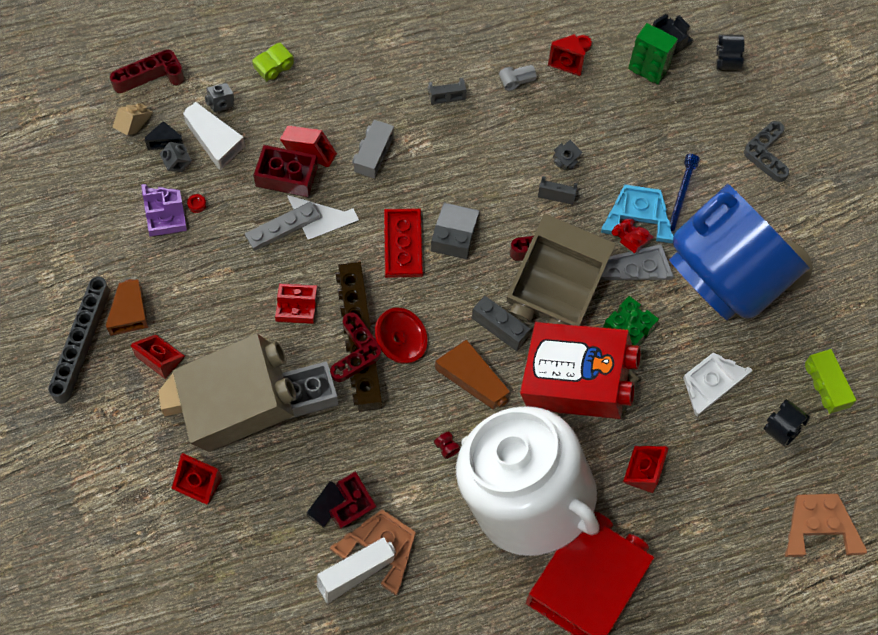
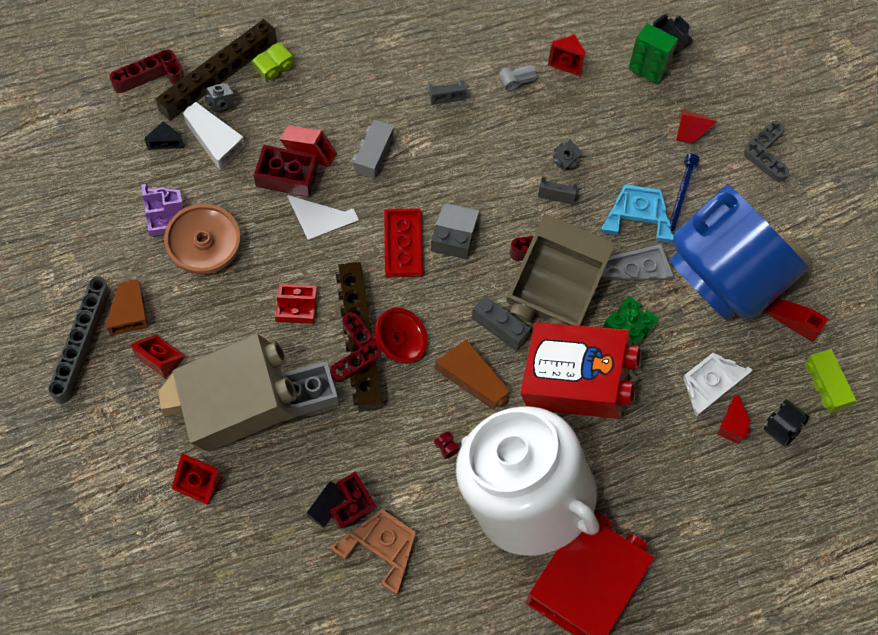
(131, 118): tan slope -> none
(175, 157): dark grey brick -> none
(196, 203): red tile -> none
(202, 239): none -> nougat dish
(216, 69): none -> dark brown brick
(282, 226): light grey plate -> none
(354, 569): white slope -> none
(585, 42): red tile -> none
(632, 237): red plate -> none
(645, 467): red slope -> none
(692, 126): none -> red slope
(730, 52): black brick -> none
(735, 422): none -> red slope
(797, 317): none -> red slope
(821, 516): nougat wing -> none

